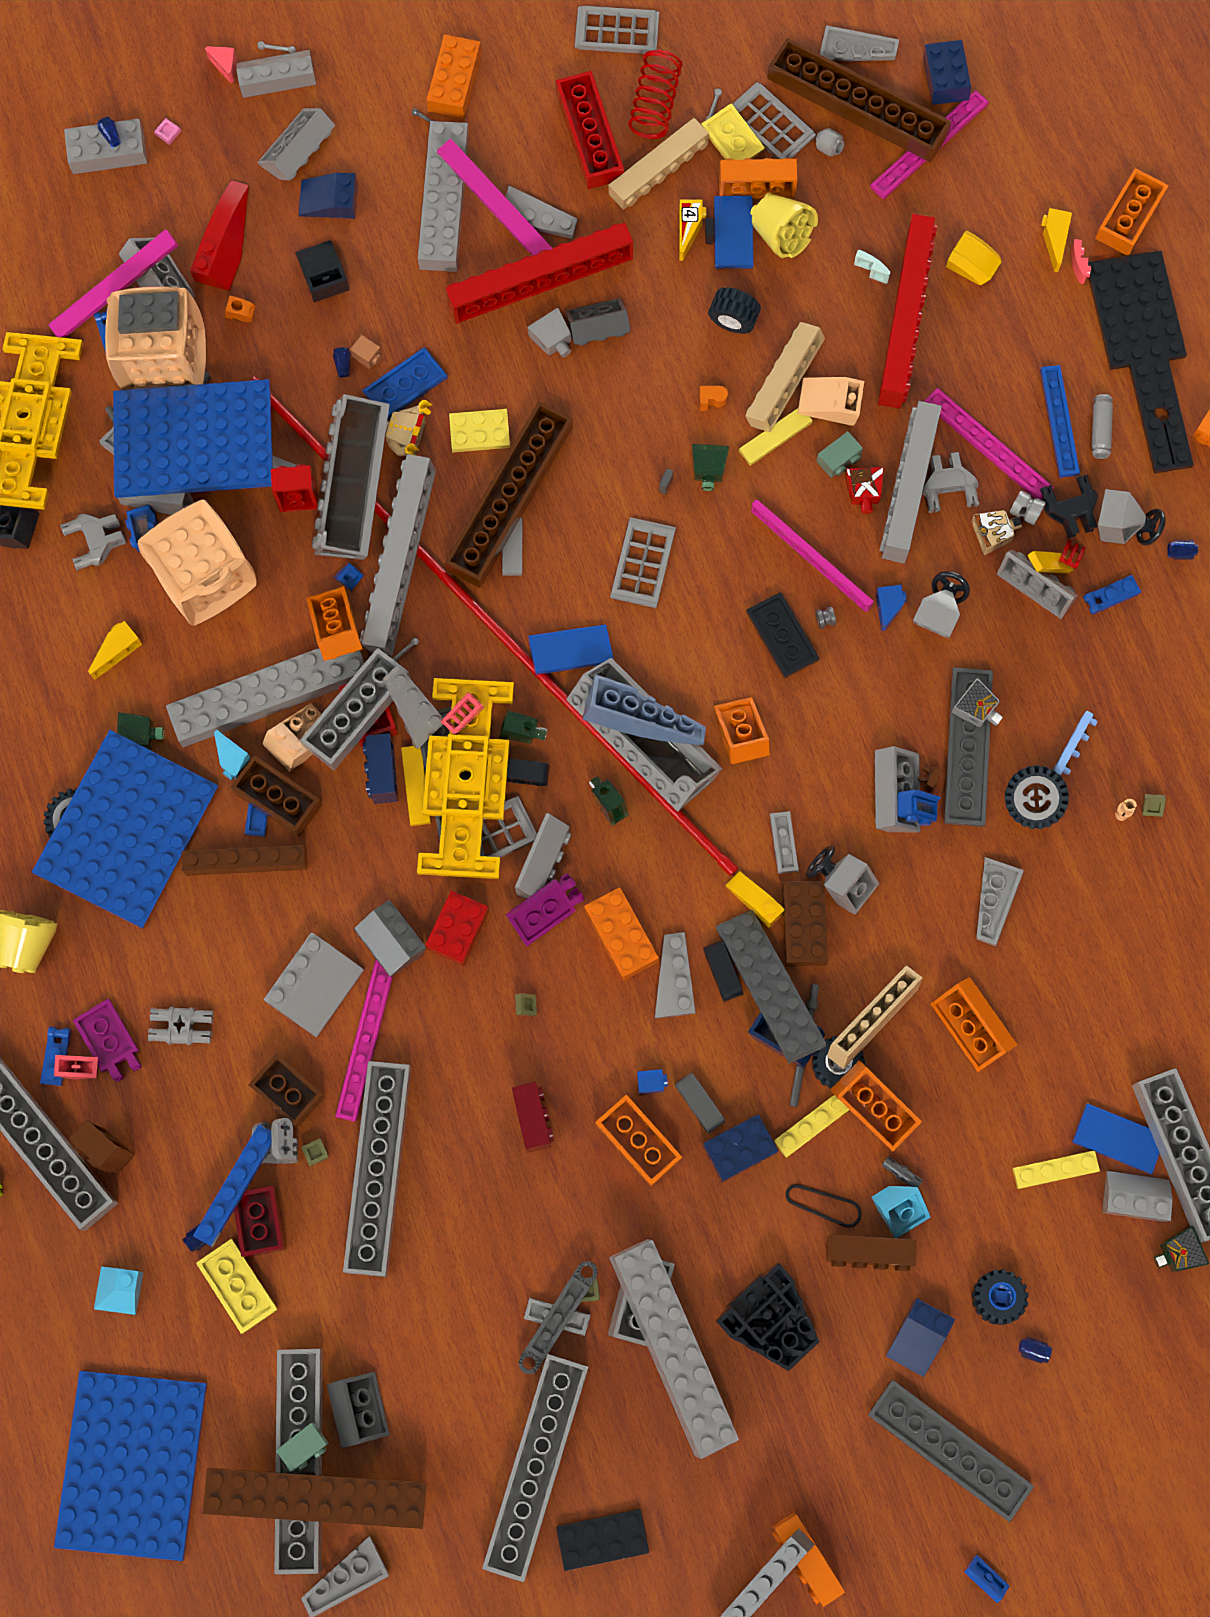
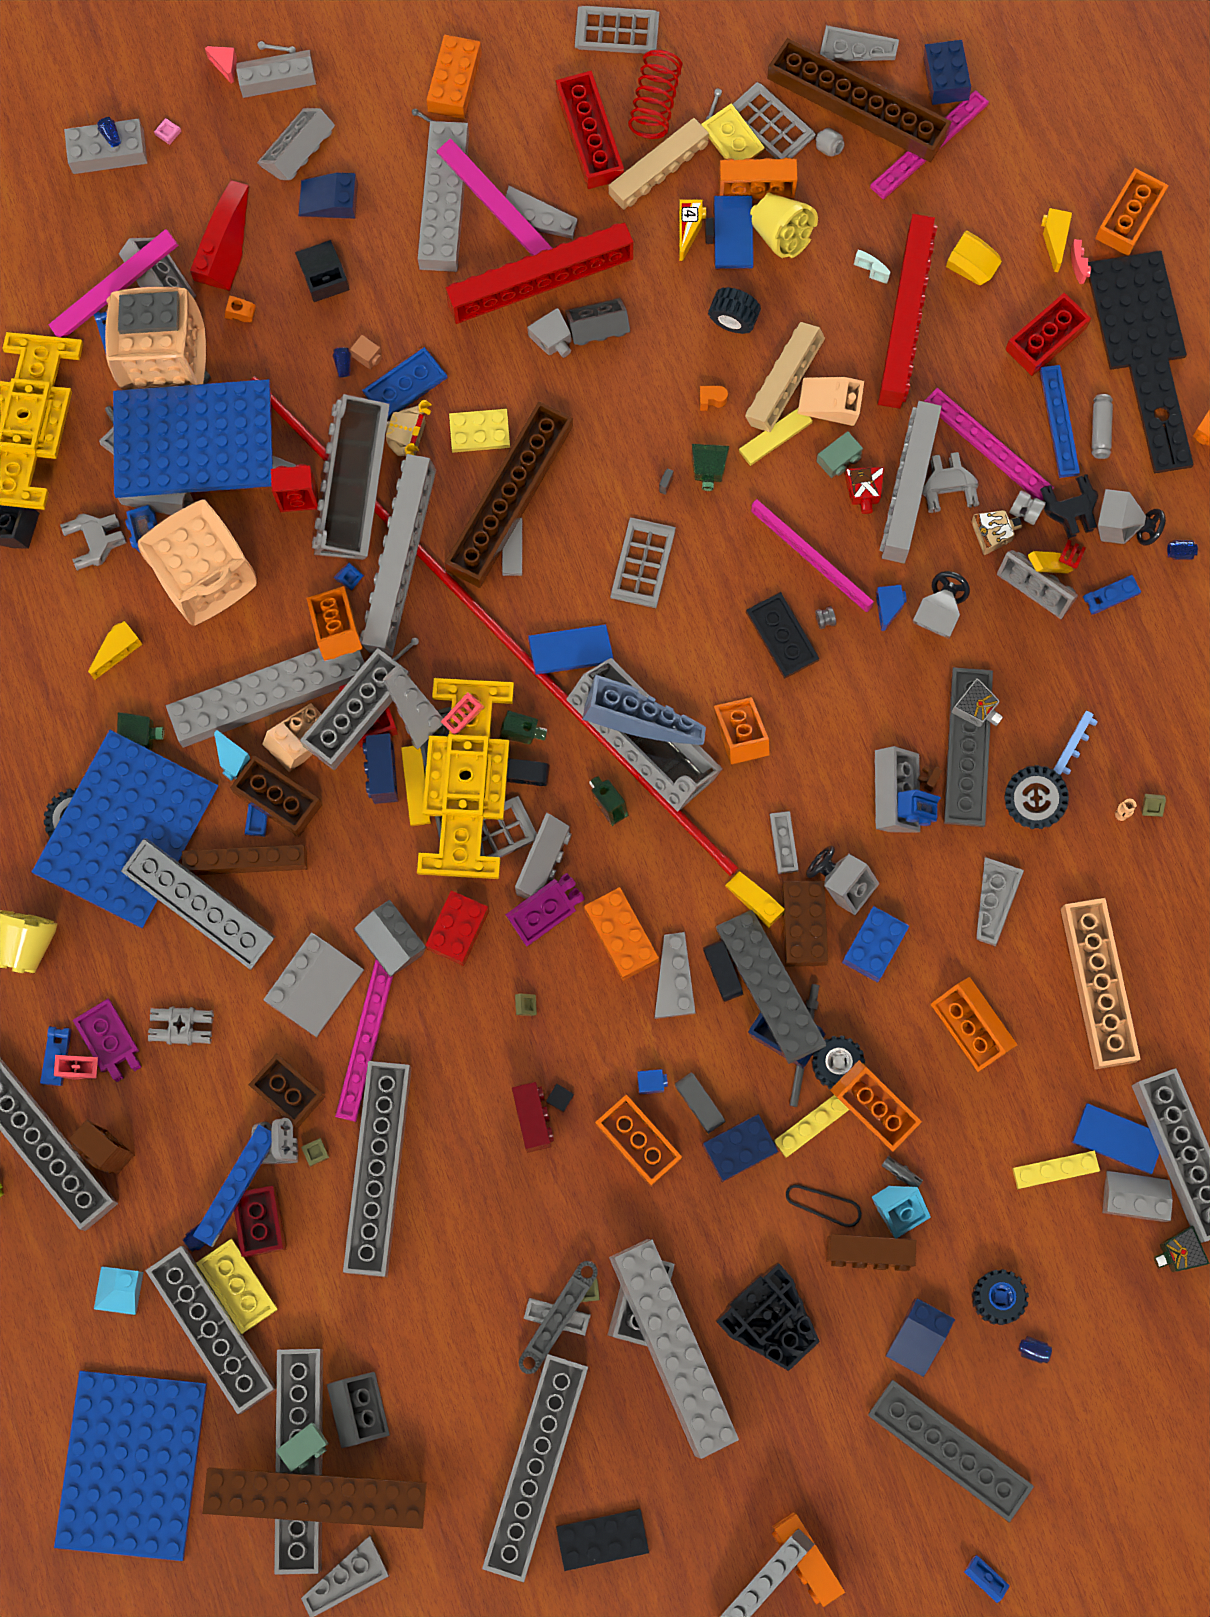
(198, 903): none -> plate
(211, 1330): none -> light grey brick
(560, 1098): none -> black tile
(874, 1017): tan brick -> none
(875, 944): none -> blue brick
(1048, 334): none -> red brick
(1100, 983): none -> light nougat brick

